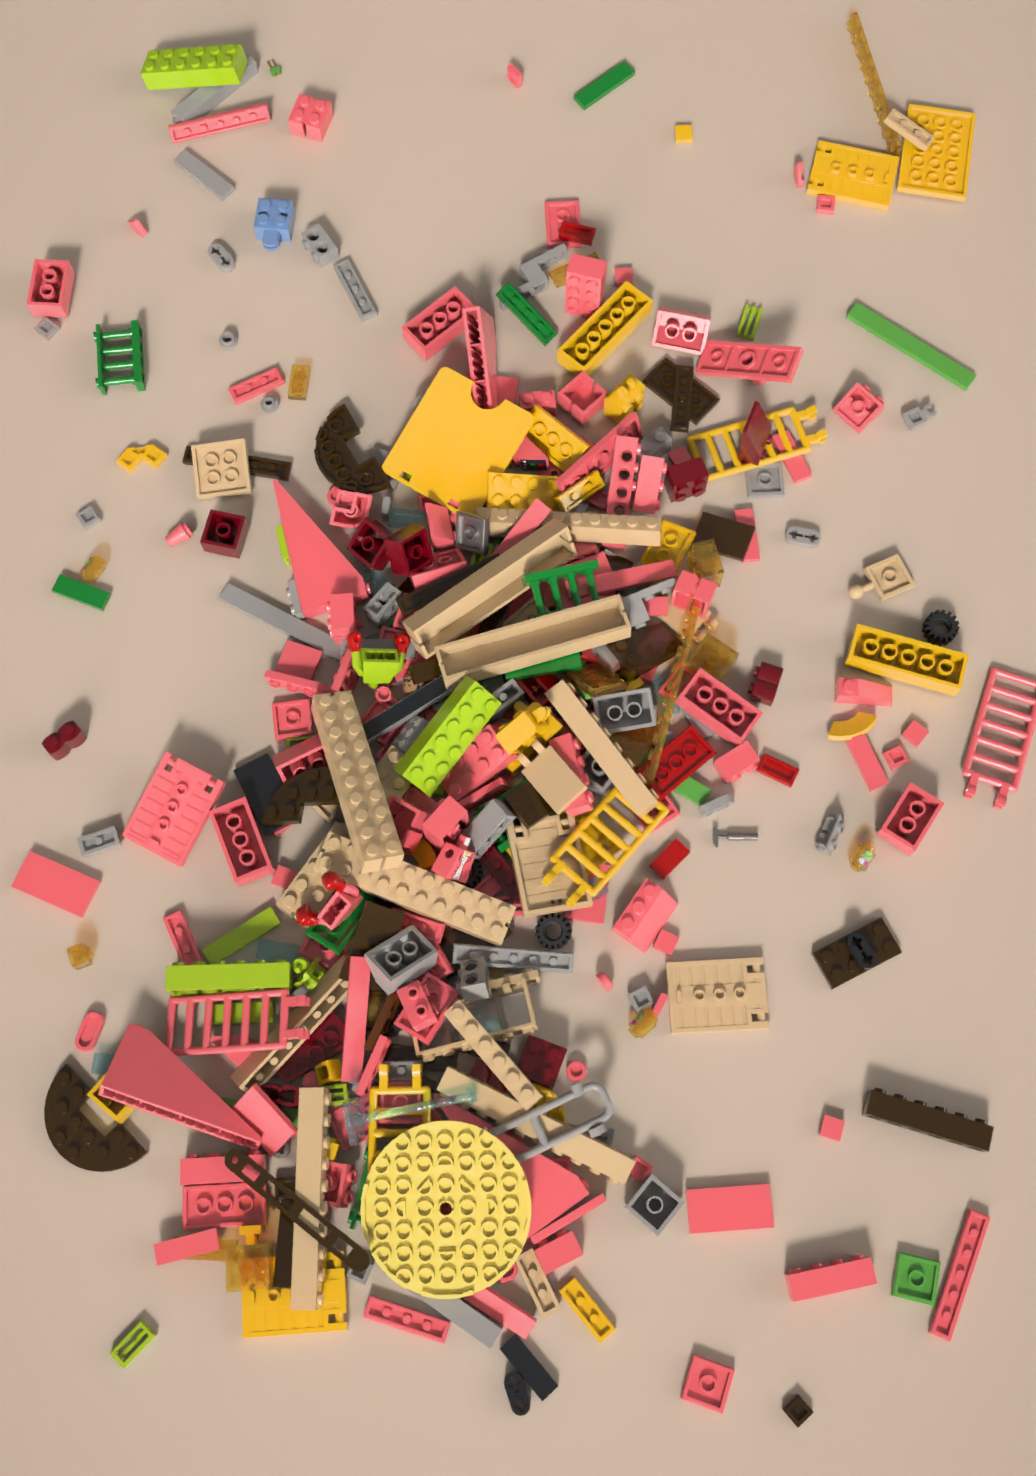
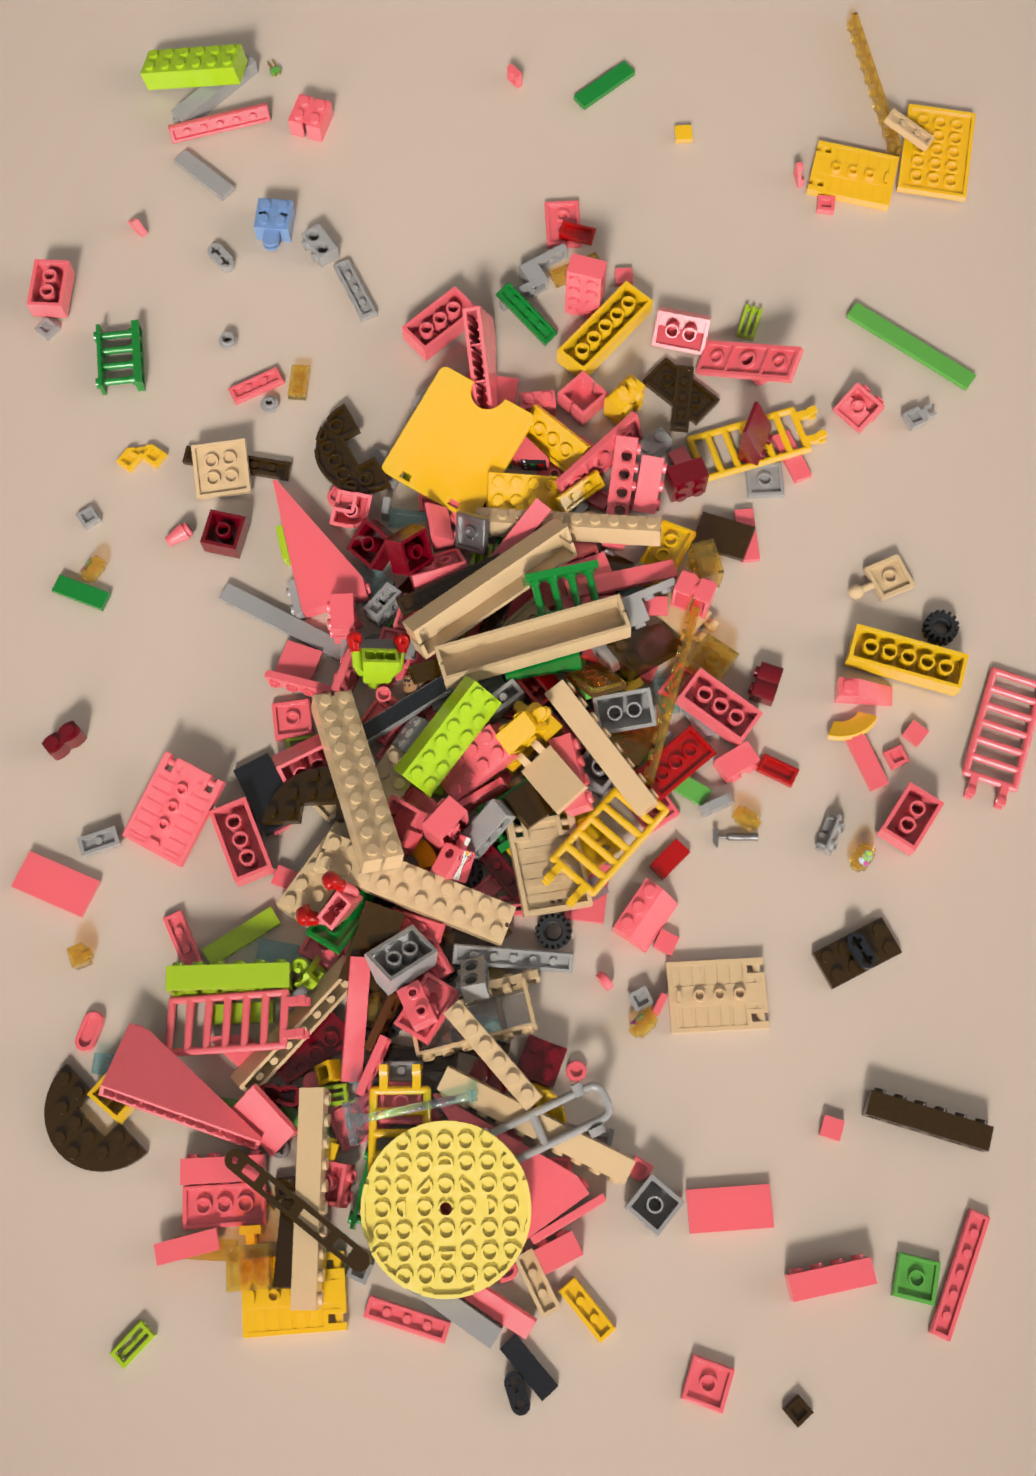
(747, 818): none -> clear yellow brick
(802, 537): light grey beam -> none

